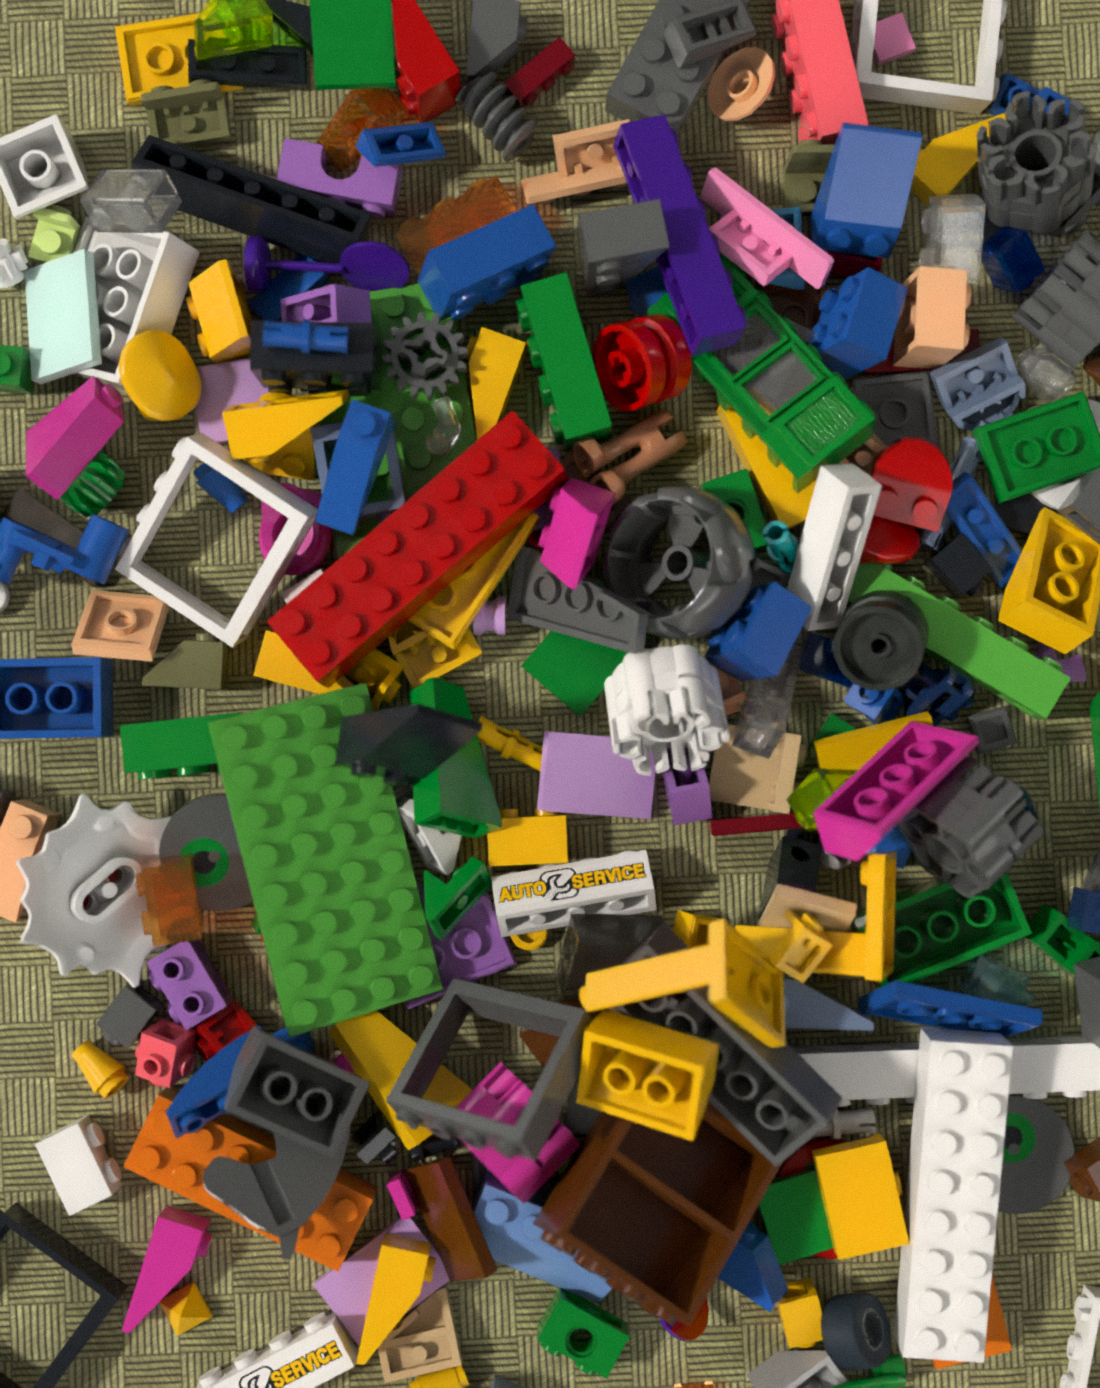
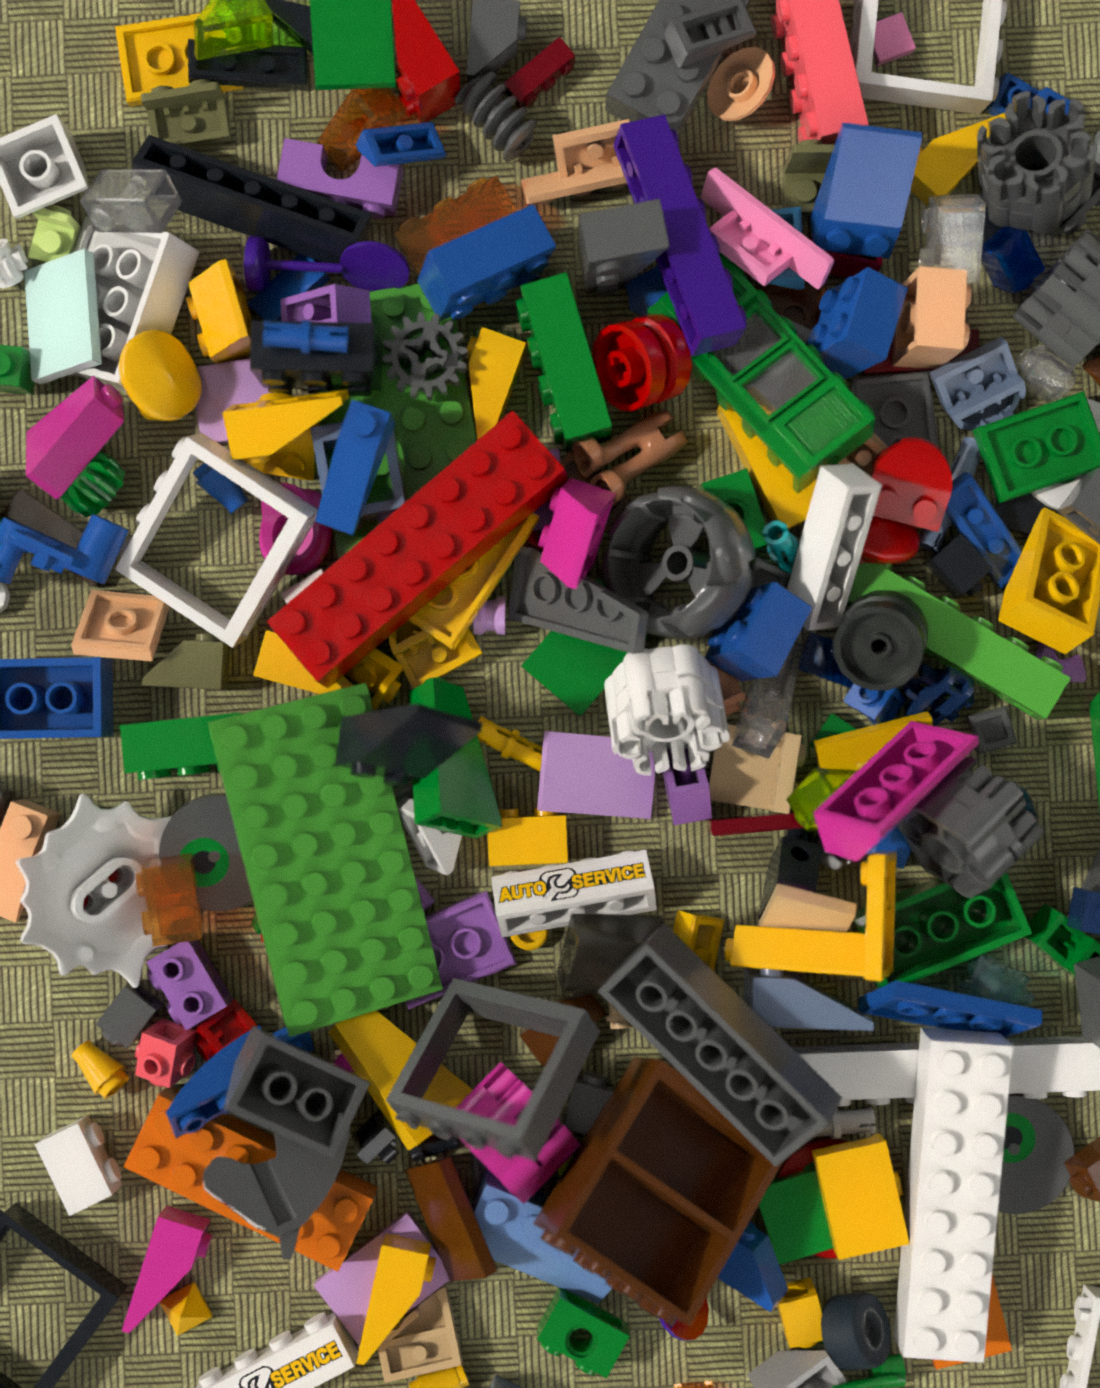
(402, 1194): dark pink tile -> none
(447, 430): clear arm -> none
(451, 901): green slope -> none
(646, 1073): yellow slope -> none
(736, 971): yellow piece -> none
(801, 947): yellow bracket -> none

